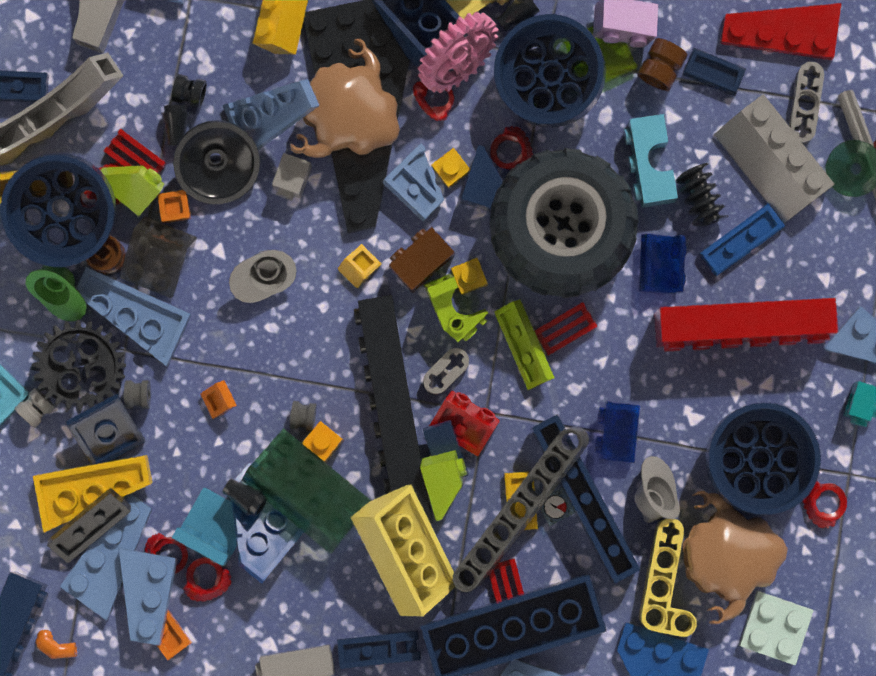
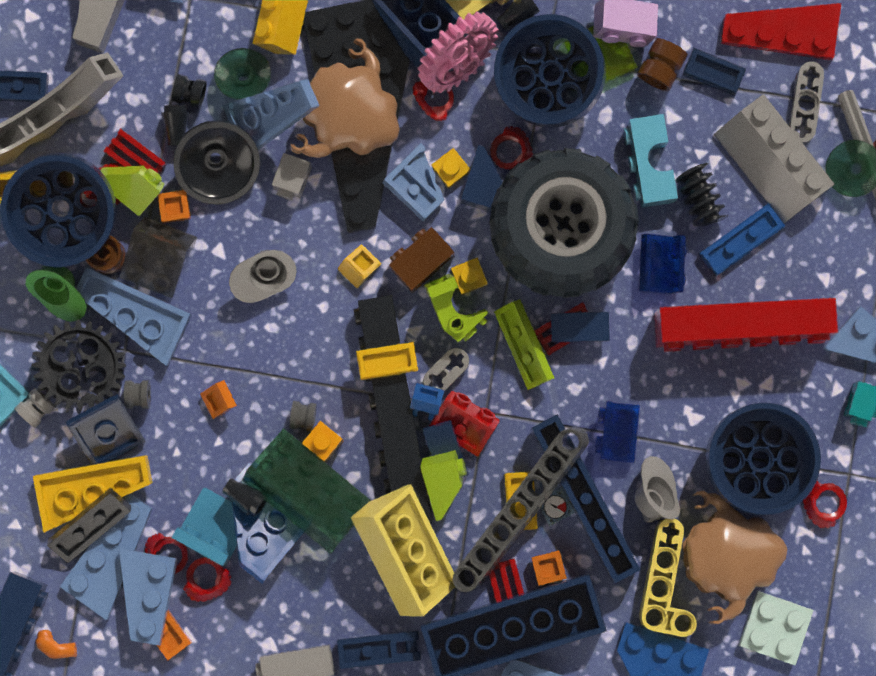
(242, 63): none -> clear green dish
(387, 361): none -> yellow tile
(427, 400): none -> blue tile
(548, 567): none -> orange plate
(580, 327): none -> dark blue tile

